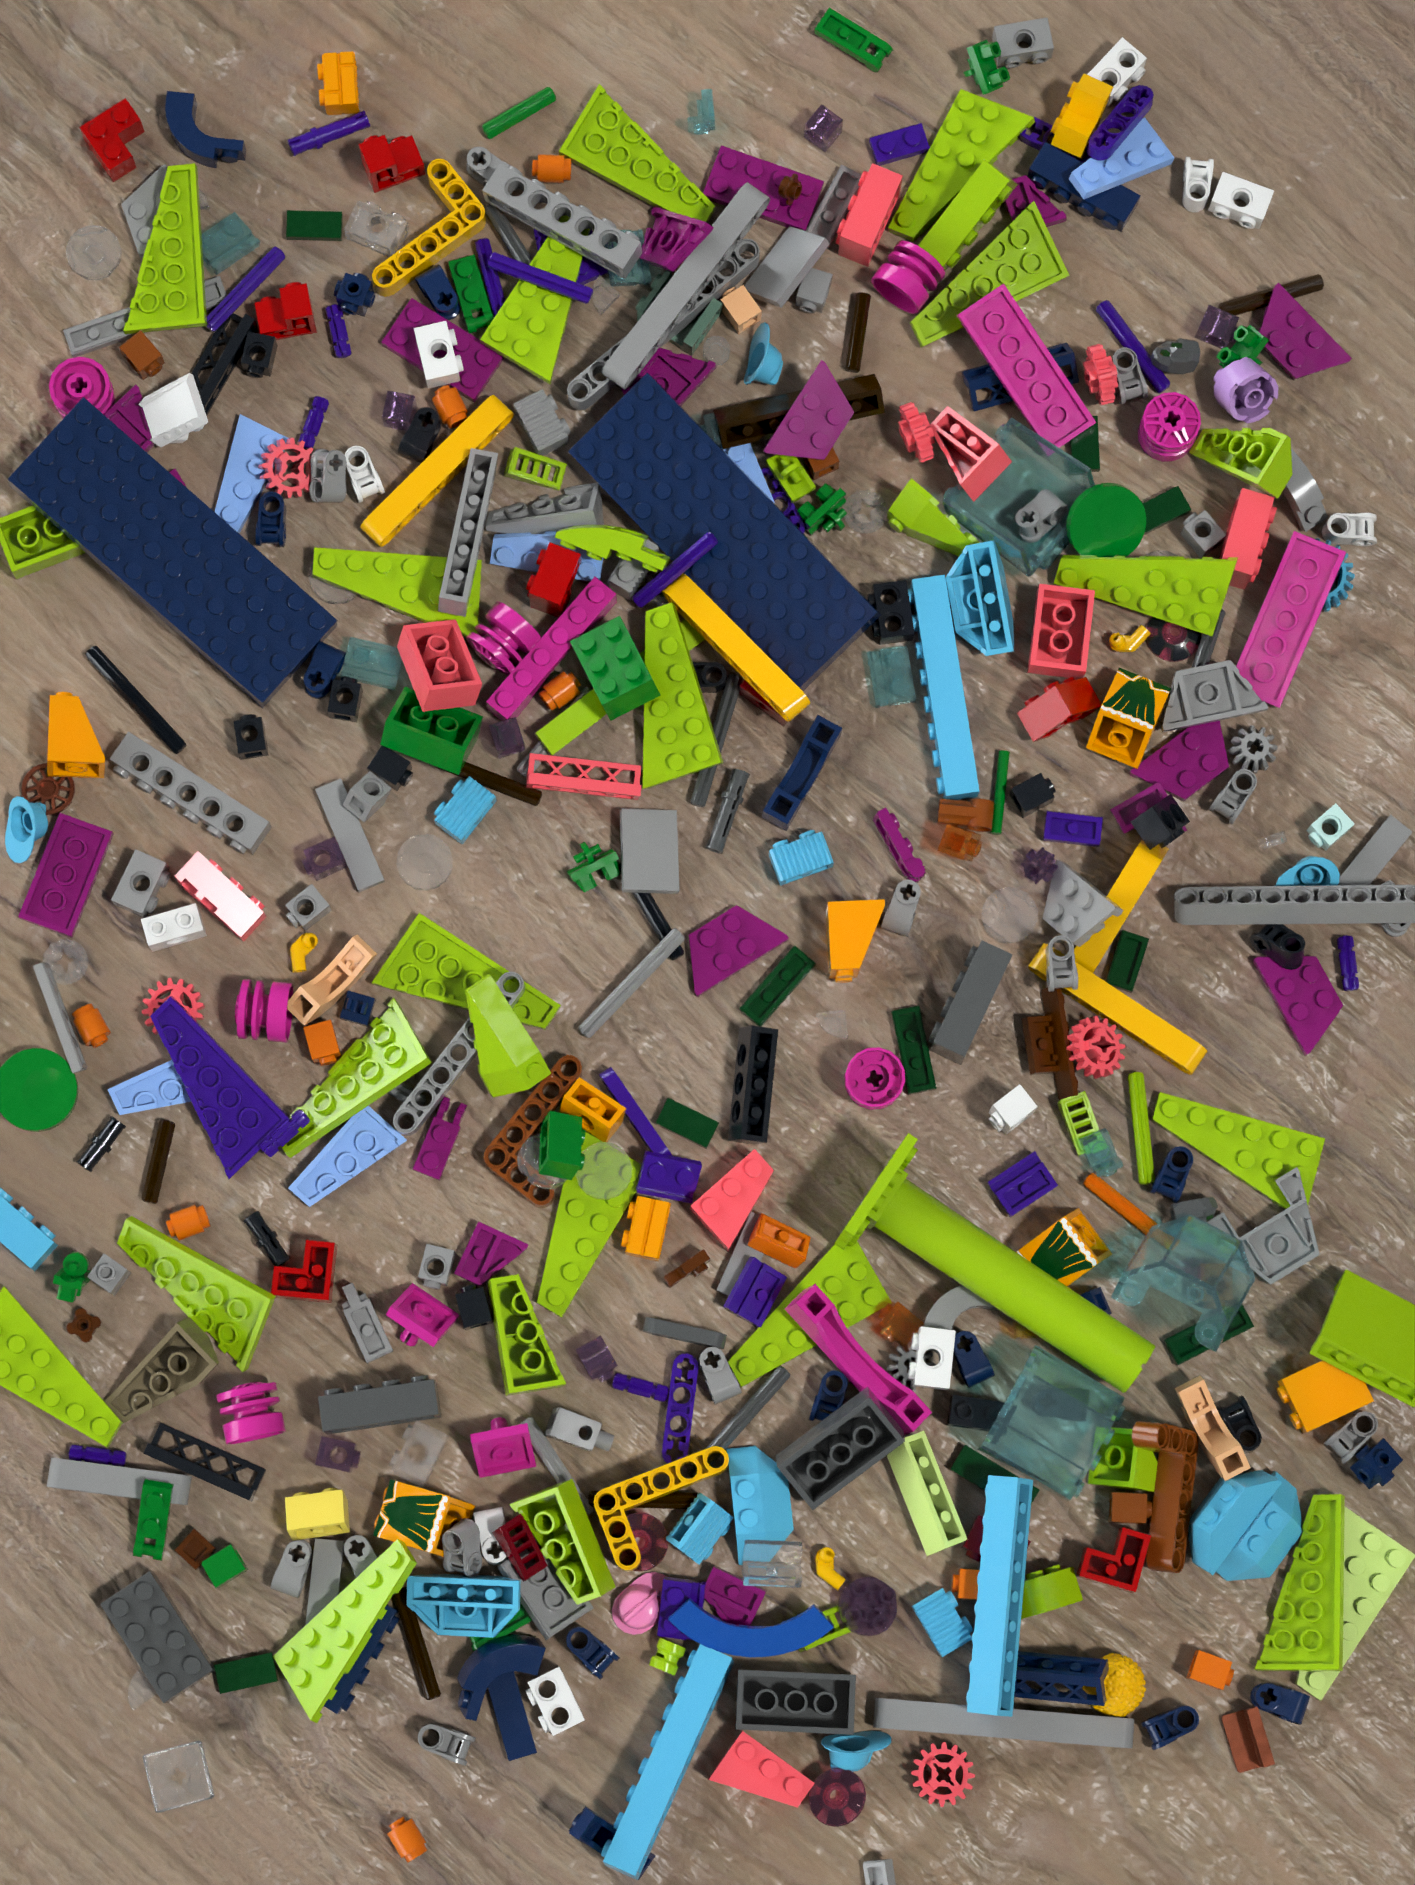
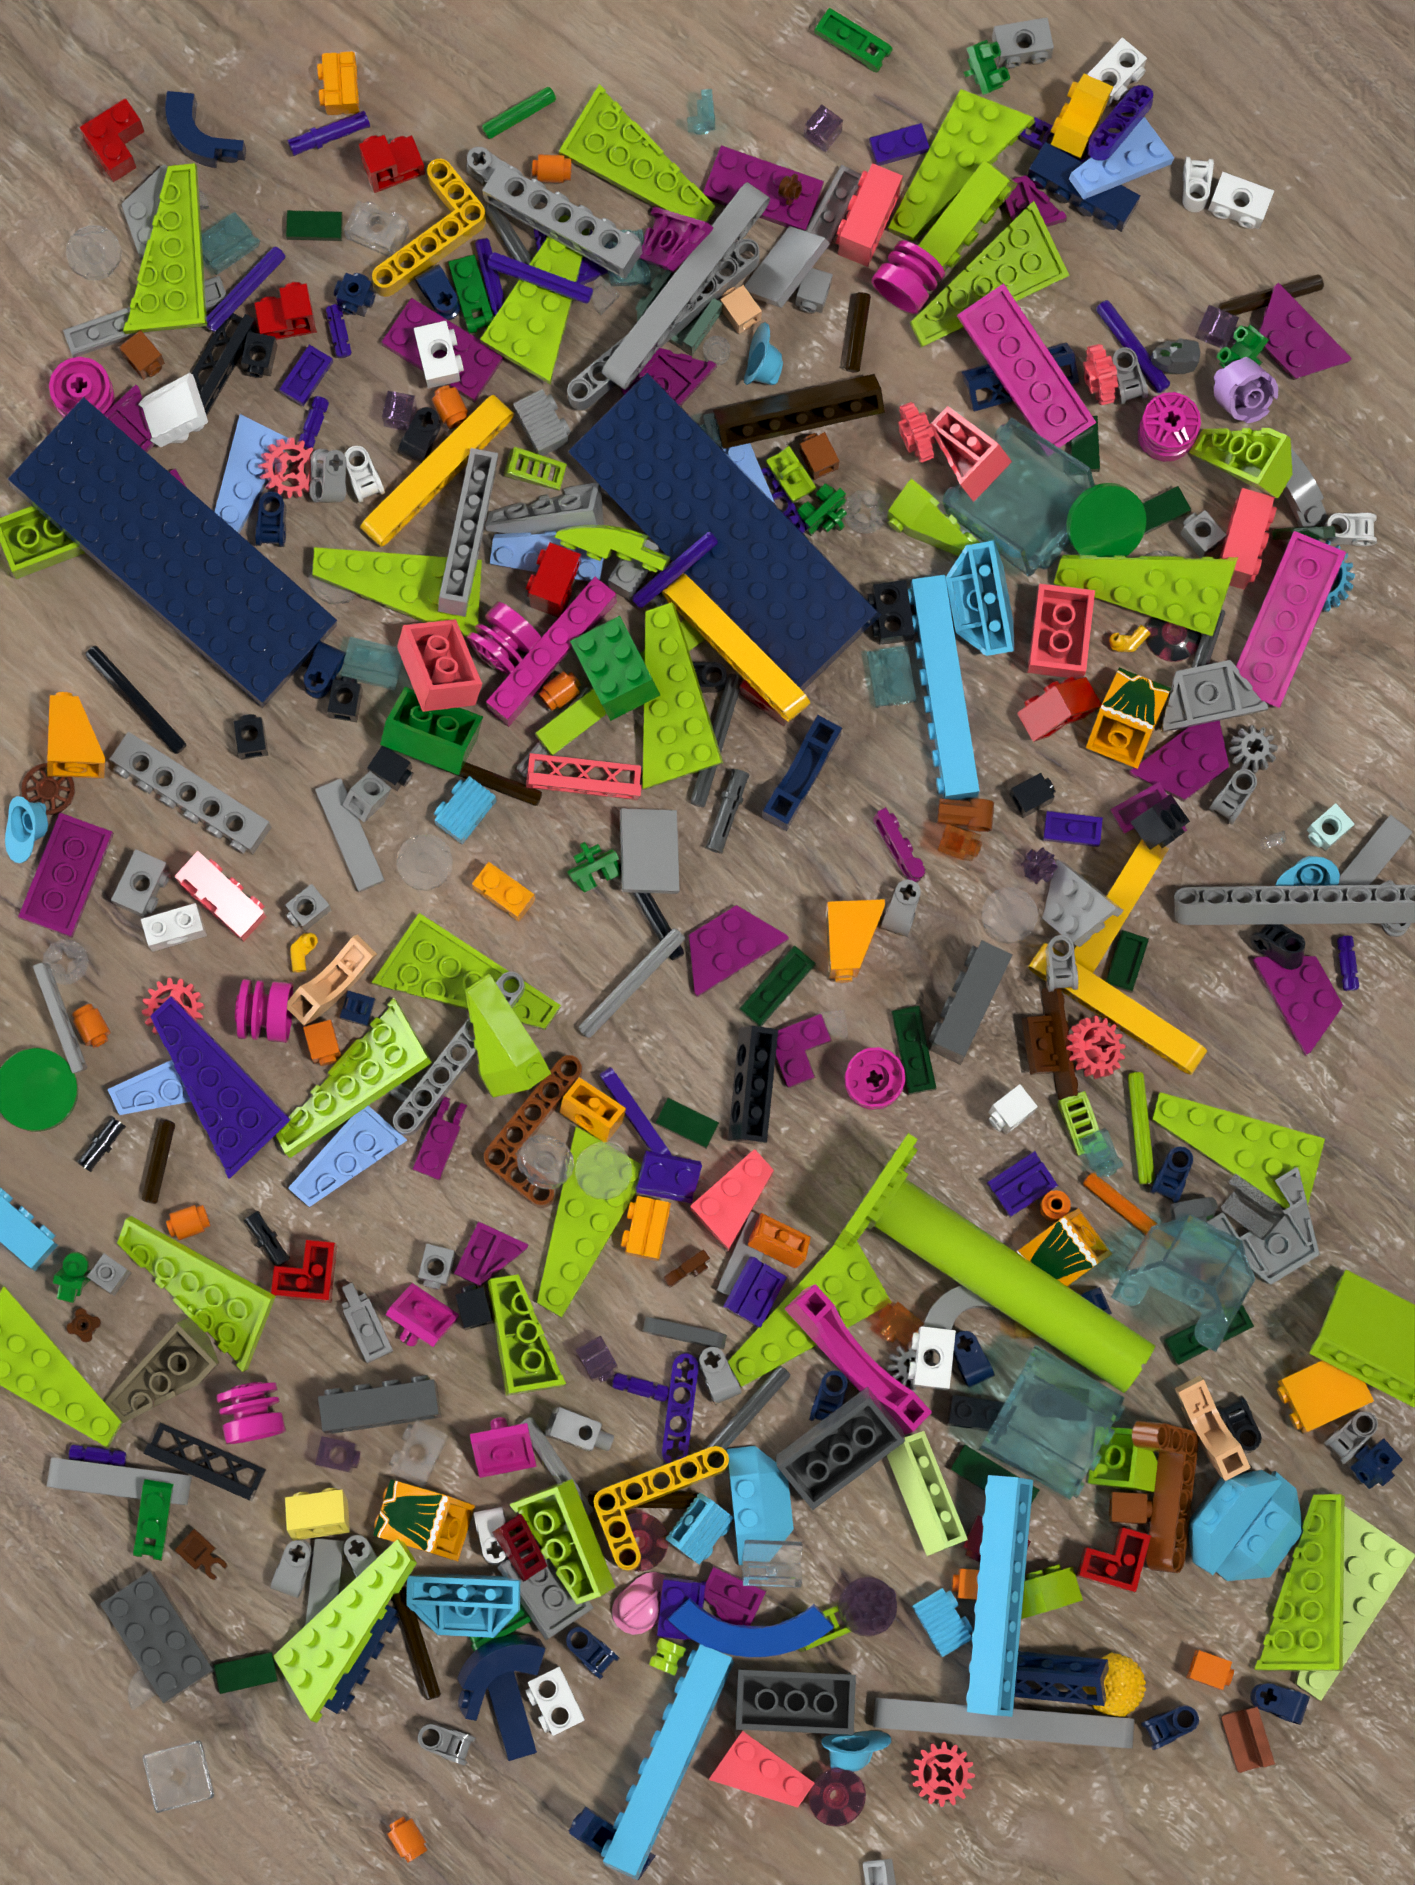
(224, 1566): green panel -> none
(284, 1133): dark purple axle -> none
(306, 375): none -> dark purple plate
(327, 847): clear purple brick -> none
(462, 1548): light grey piece -> none
(503, 891): none -> light orange brick
(507, 737): clear purple brick -> none
(561, 1145): green brick -> none
(794, 1043): none -> magenta plate
(800, 857): medium azure brick -> none
(813, 419): magenta wing -> none
(825, 1568): yellow arm -> none
(1000, 791): green bar -> none
(1042, 513): light grey piece -> none
(1046, 1209): none -> orange brick
(1252, 1208): none -> clear smoke panel
(1316, 532): none -> dark green tile

